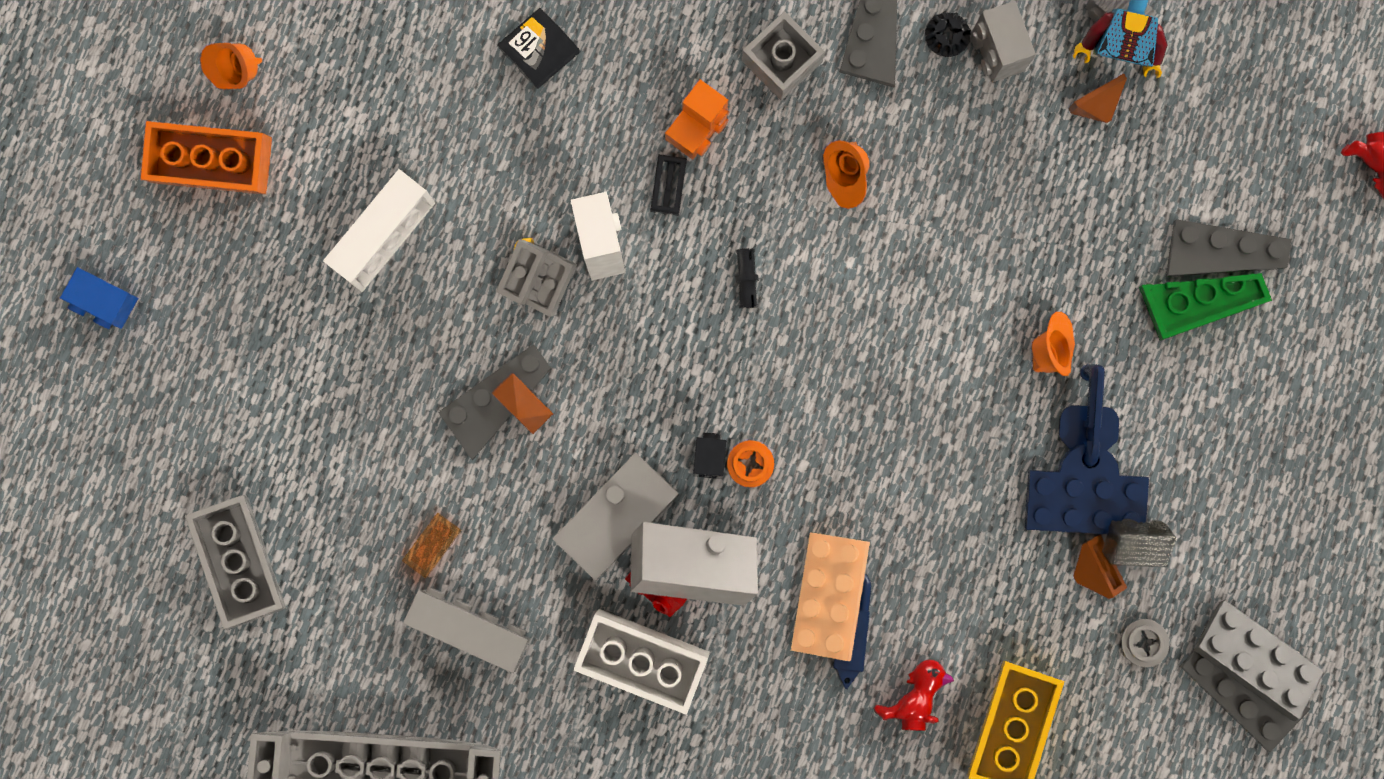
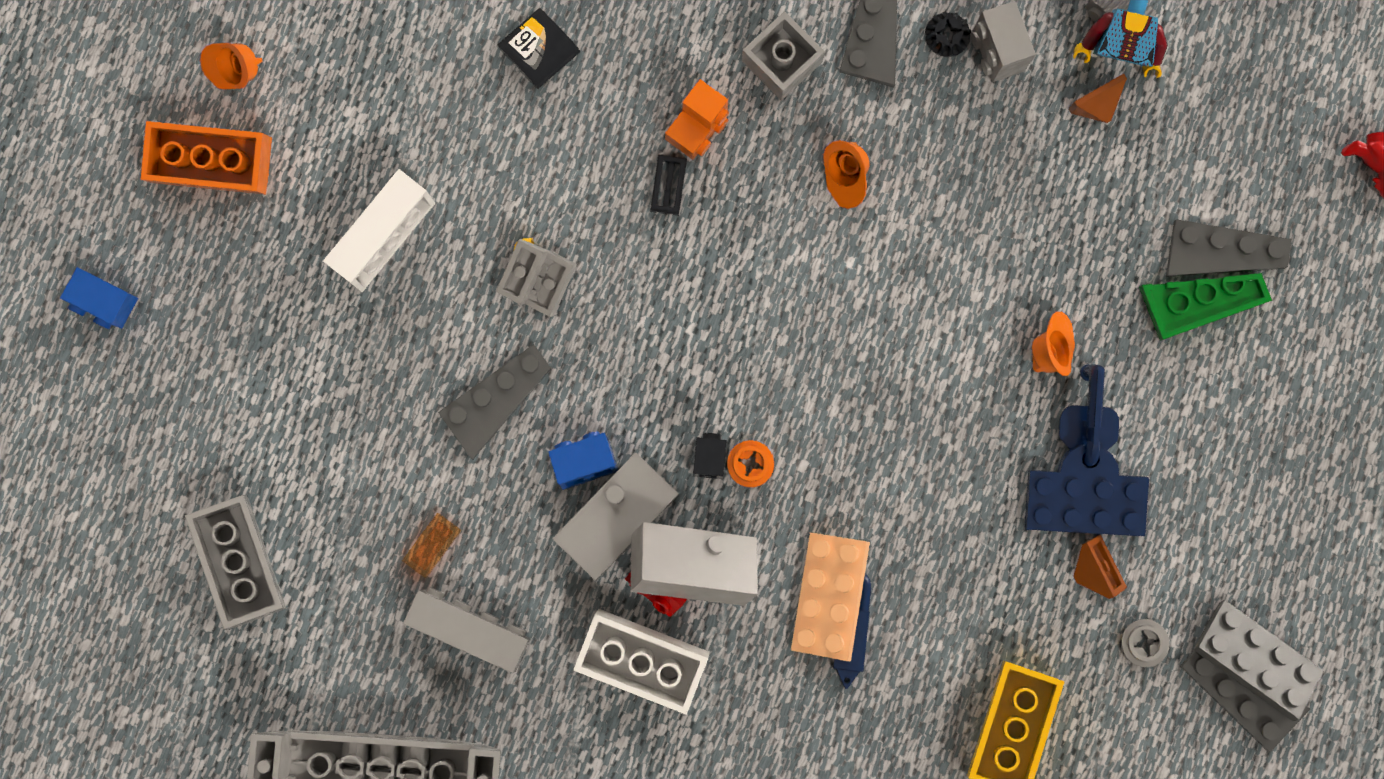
(522, 403): dark orange slope -> none
(583, 460): none -> blue brick
(598, 235): white brick -> none
(747, 278): black pin -> none
(917, 705): red animal -> none
(1139, 543): clear smoke brick -> none

